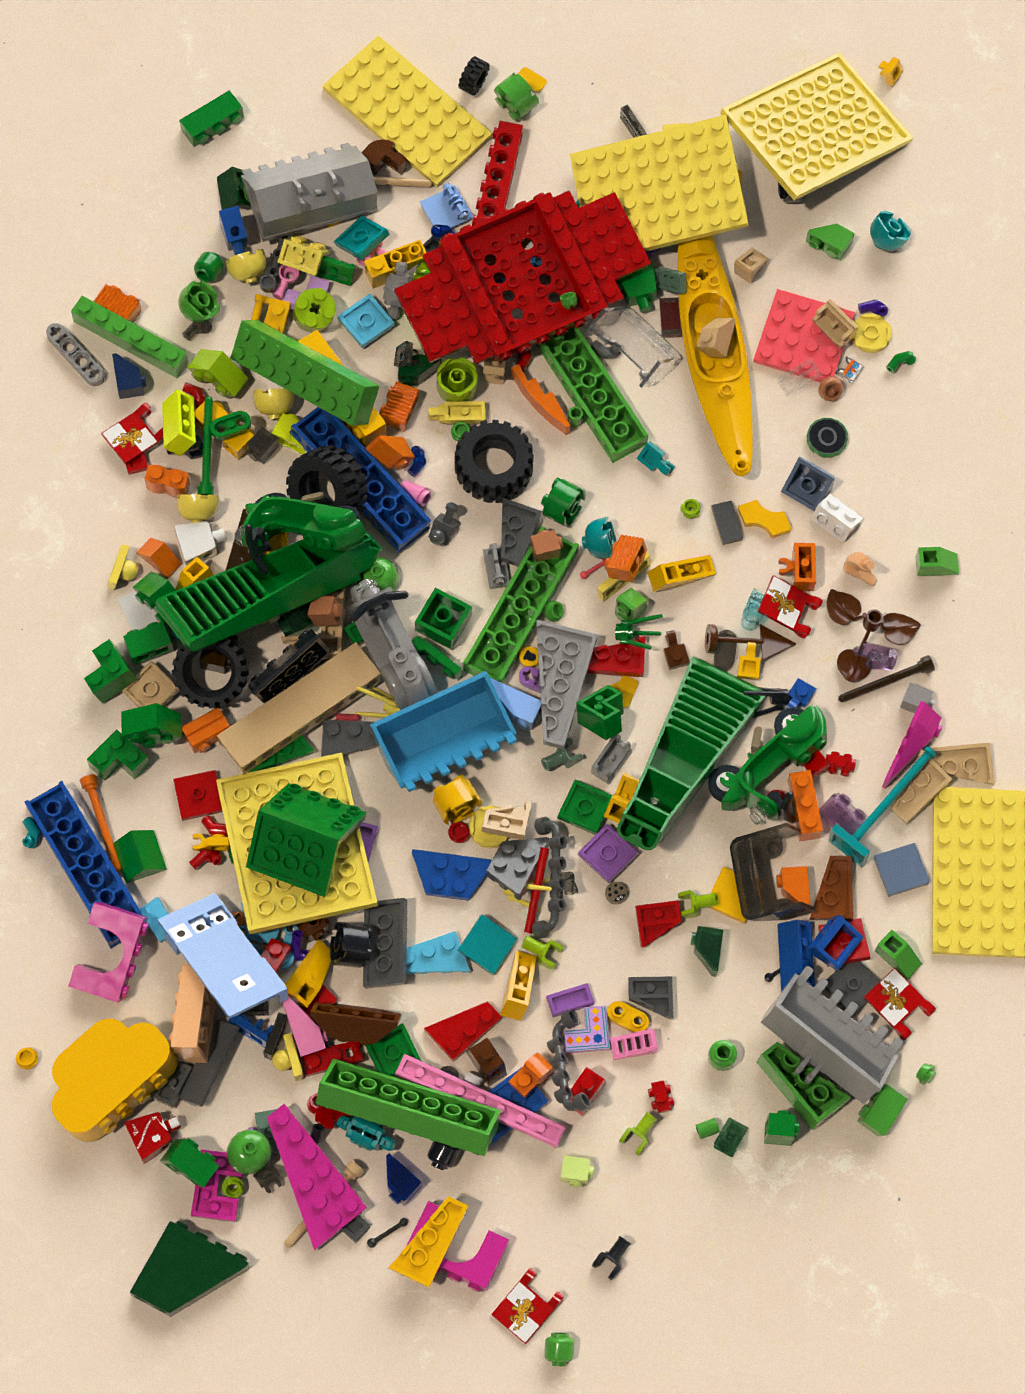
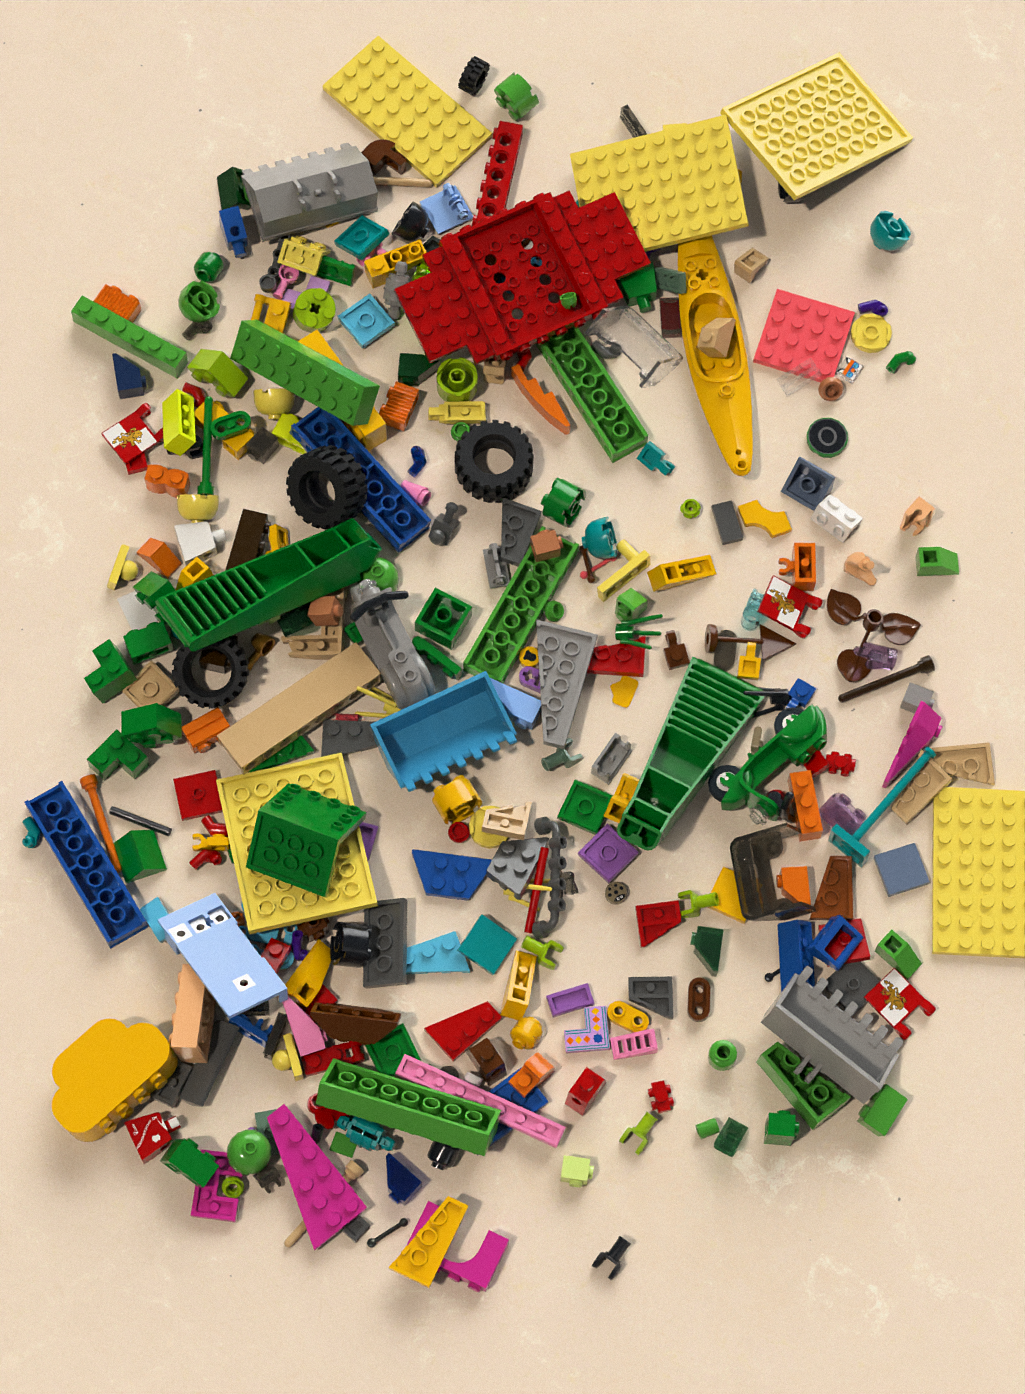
(26, 1058): yellow plate -> none
(76, 353): light grey beam -> none
(129, 929): dark pink arch -> none
(140, 821): none -> black bar
(185, 1270): dark green slope -> none
(211, 118): green brick -> none
(247, 266): light yellow cylinder -> none
(263, 645): none -> pearl gold bar
(290, 666): black slope -> none
(319, 524): green piece -> none
(342, 1145): none -> bright green sticker
(391, 451): orange slope -> none
(404, 355): clear smoke tile -> none
(412, 224): none -> black cylinder
(440, 230): clear blue arm -> none
(525, 1310): flag -> none
(526, 1033): none -> yellow head
(533, 79): yellow sticker -> none
(559, 1061): dark grey bar -> none
(559, 1348): bright green head -> none
(575, 411): bright green hinge -> none
(591, 579): none -> reddish brown hinge
(602, 712): green brick -> none
(625, 558): orange brick -> none
(698, 1000): none -> reddish brown plate
(830, 239): bright green slope -> none
(835, 324): tan hinge -> none
(891, 71): yellow tile -> none
(918, 514): none -> light nougat hinge
(926, 1073): bright green plate -> none

